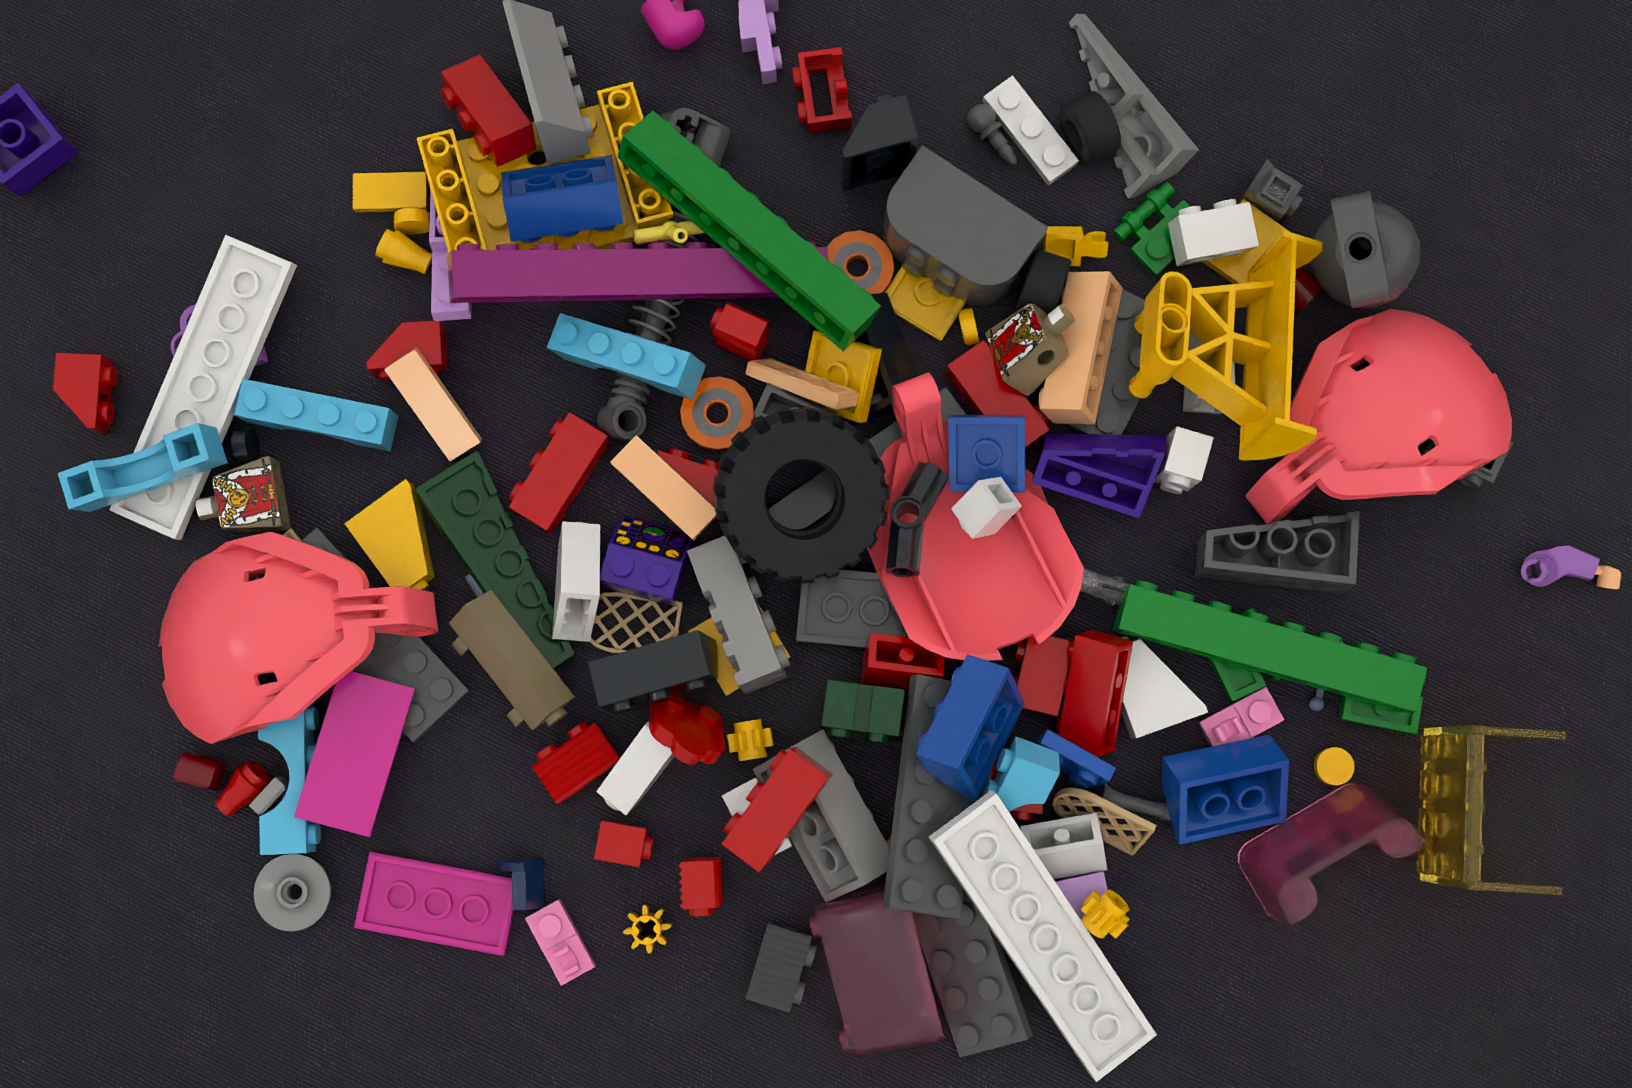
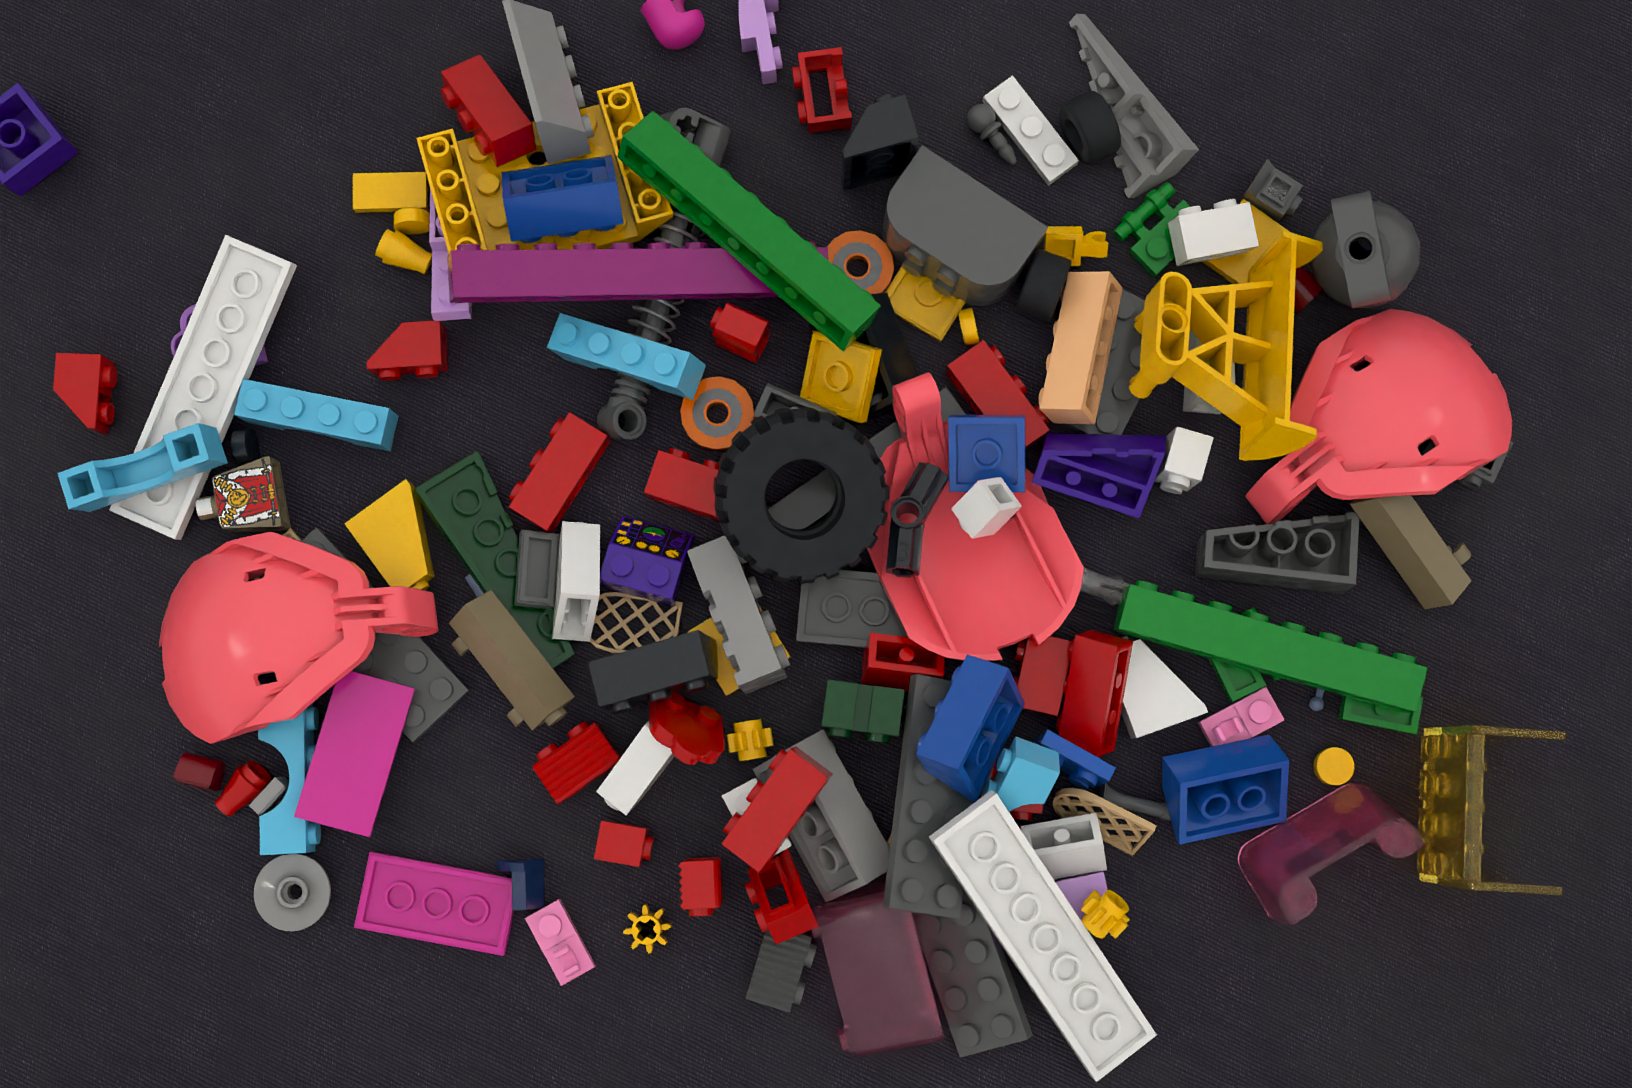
(433, 404): light nougat tile -> none
(536, 569): none -> dark grey tile
(664, 487): light nougat tile -> none
(669, 231): light yellow piece -> none
(787, 919): none -> red window
(802, 383): light nougat tile -> none
(1029, 345): torso -> none
(1415, 549): none -> dark tan brick
(1554, 563): medium lavender arm -> none

